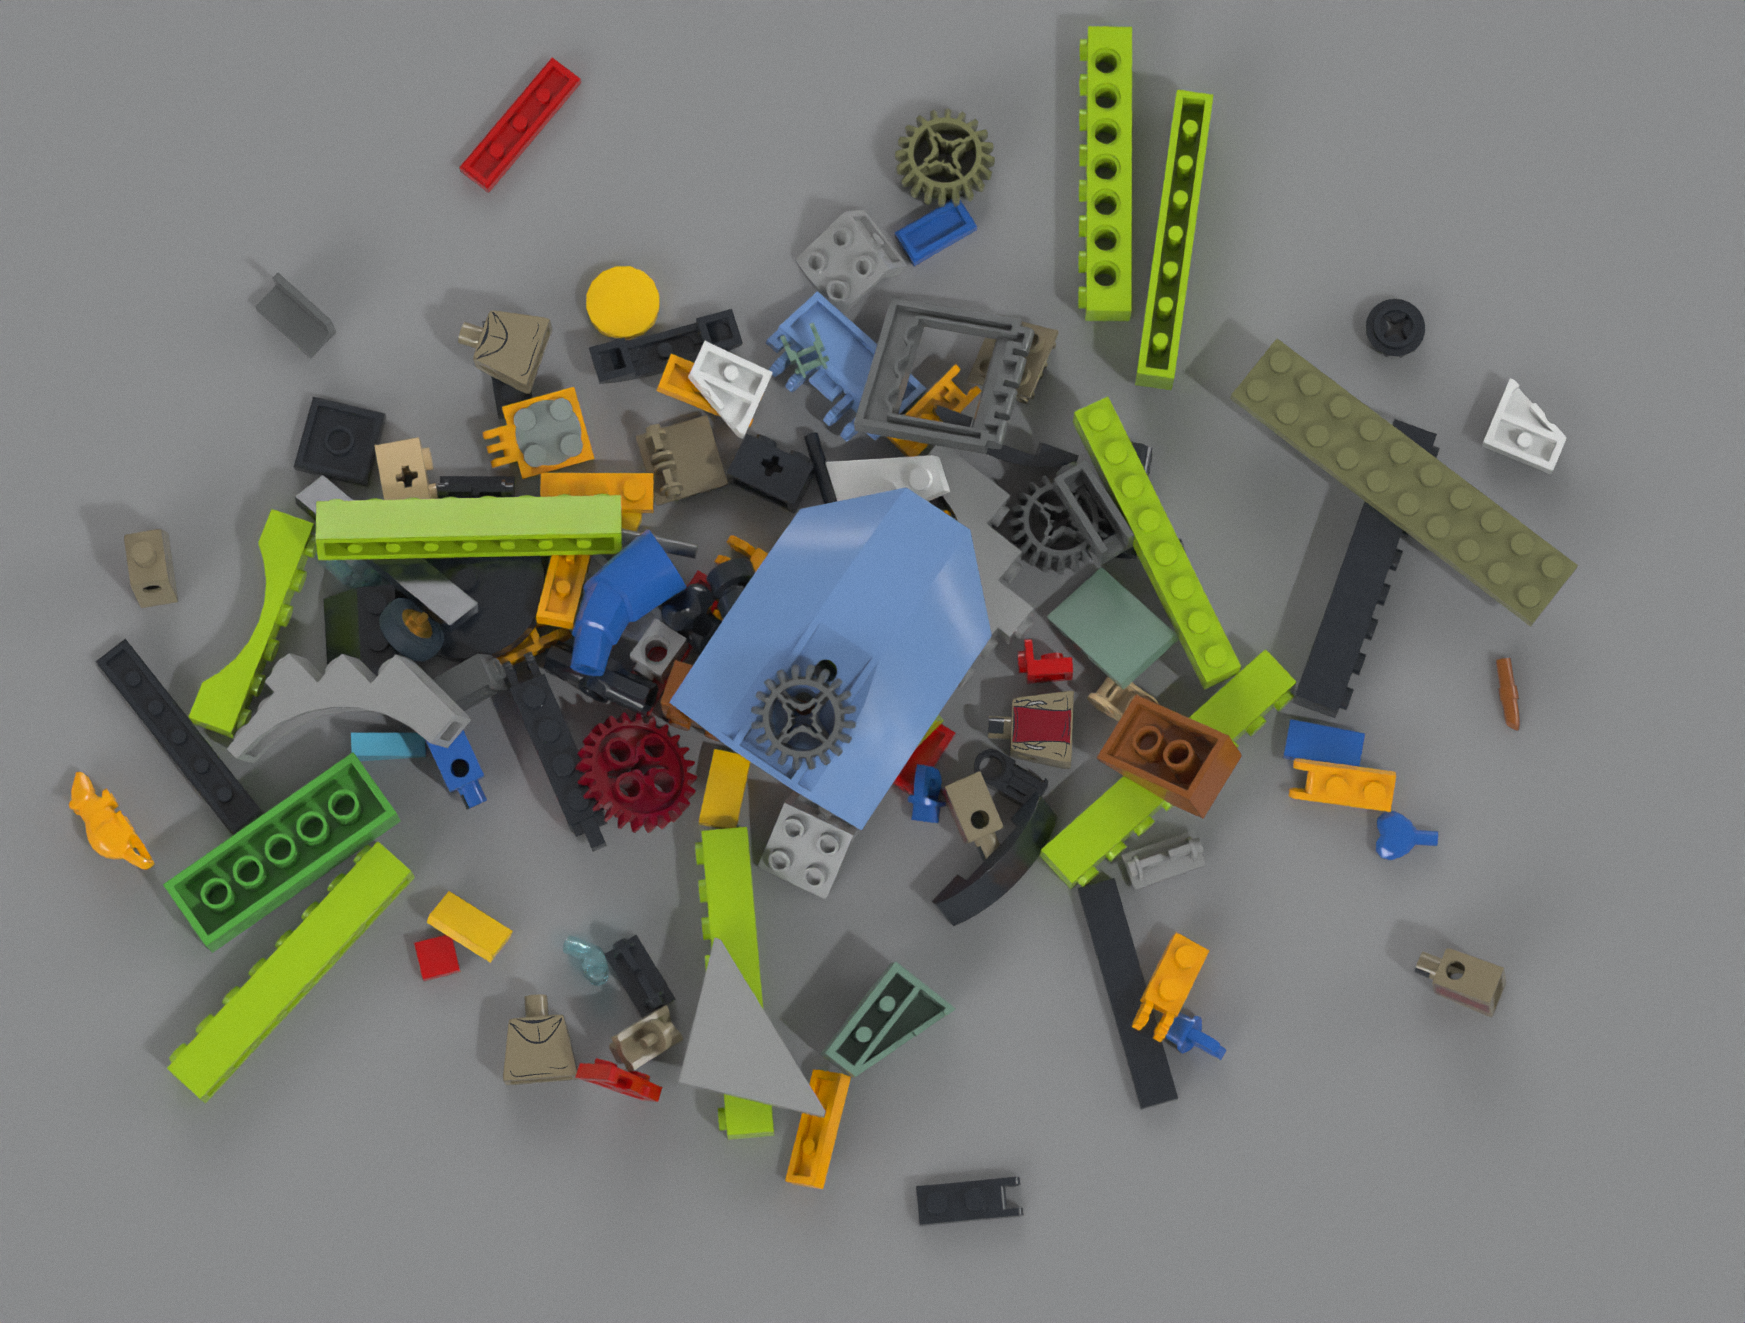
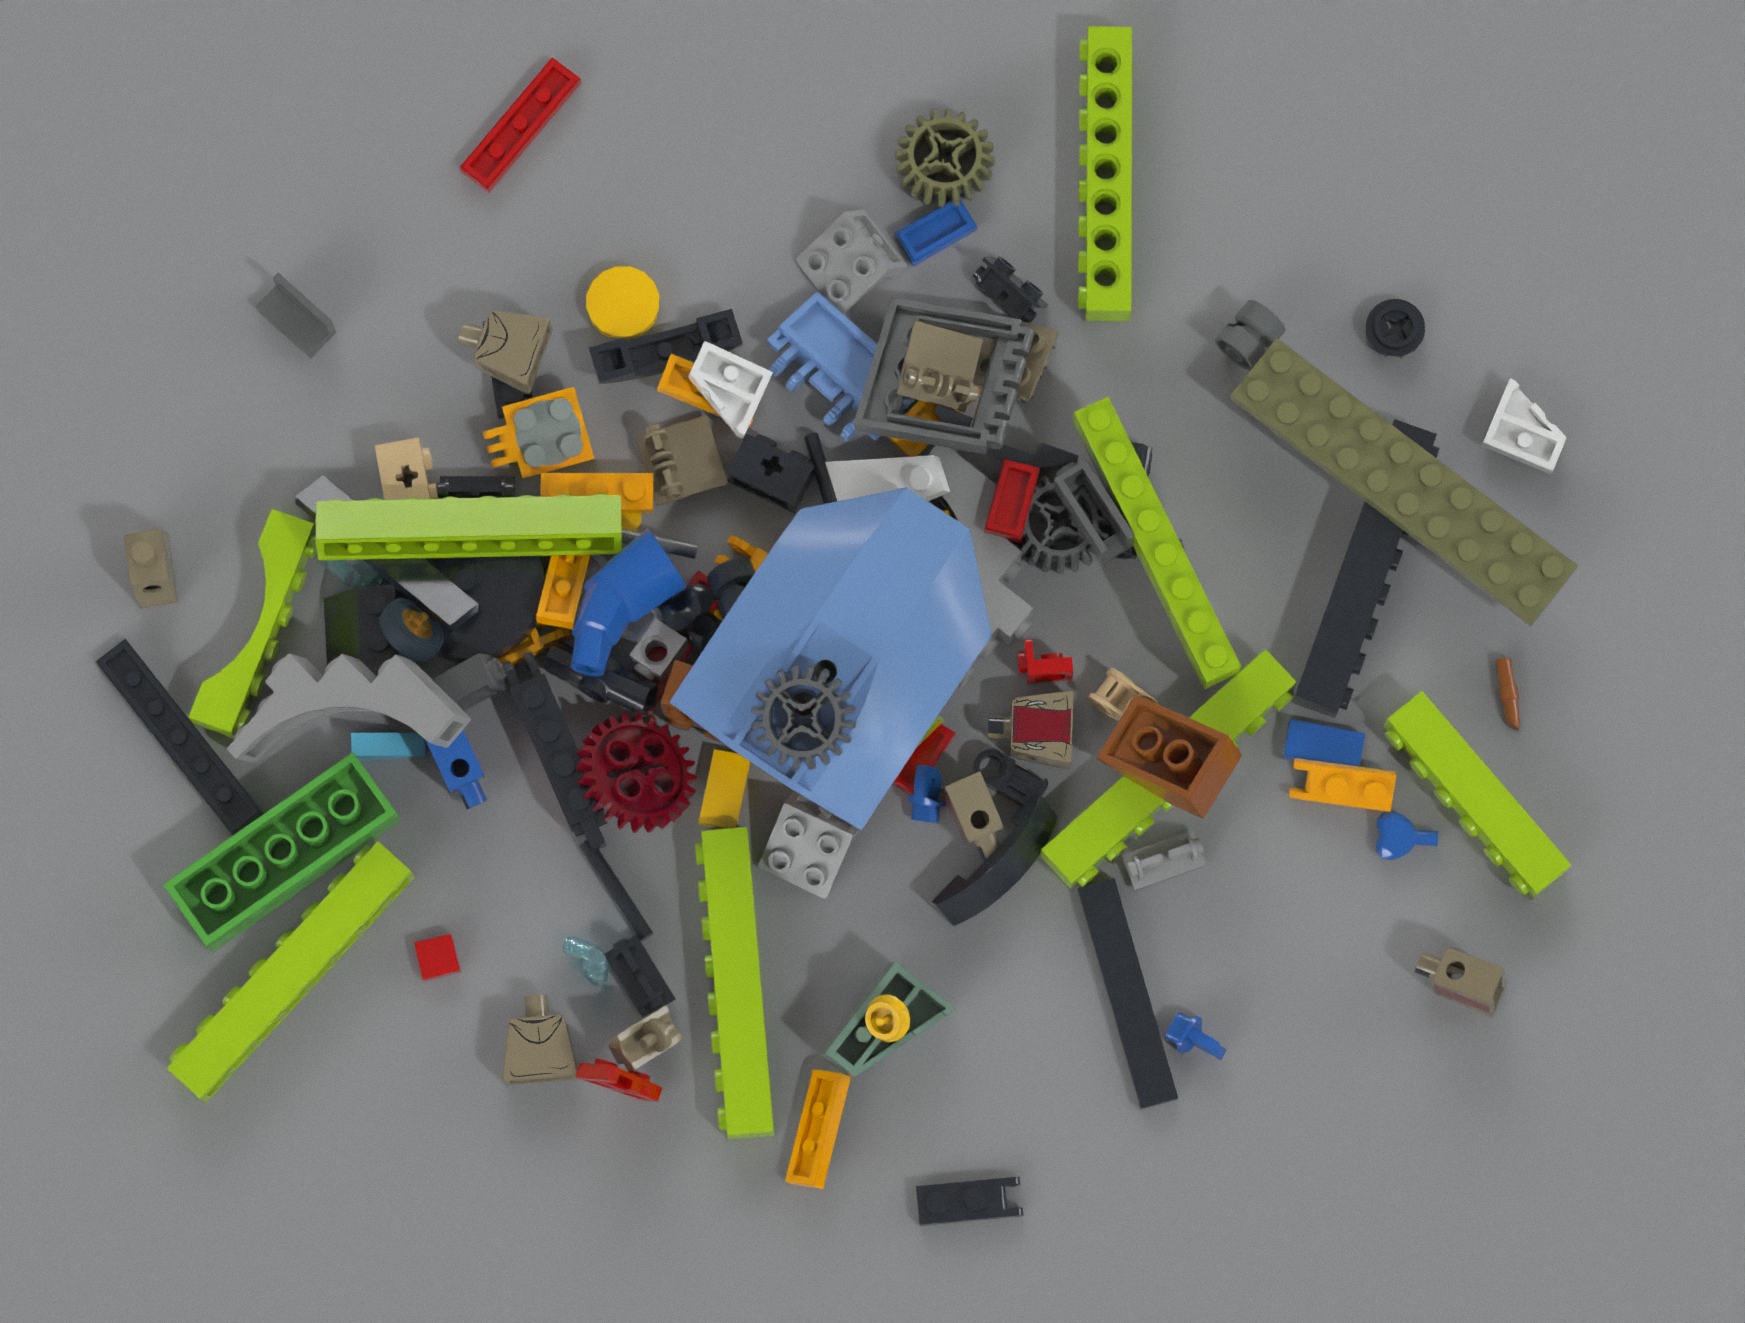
(107, 830): light orange animal -> none
(340, 441): black tile -> none
(469, 926): yellow tile -> none
(617, 891): none -> black bar
(738, 1048): light grey tile -> none
(817, 346): sand green piece -> none
(887, 1018): none -> yellow hat
(940, 367): none -> dark tan hinge
(1000, 278): none -> black hinge
(1012, 500): none -> red tile
(1112, 628): sand green tile -> none
(1170, 983): light orange hinge -> none
(1174, 240): lime brick -> none
(1246, 339): none -> dark grey wheel
(1476, 796): none -> lime brick

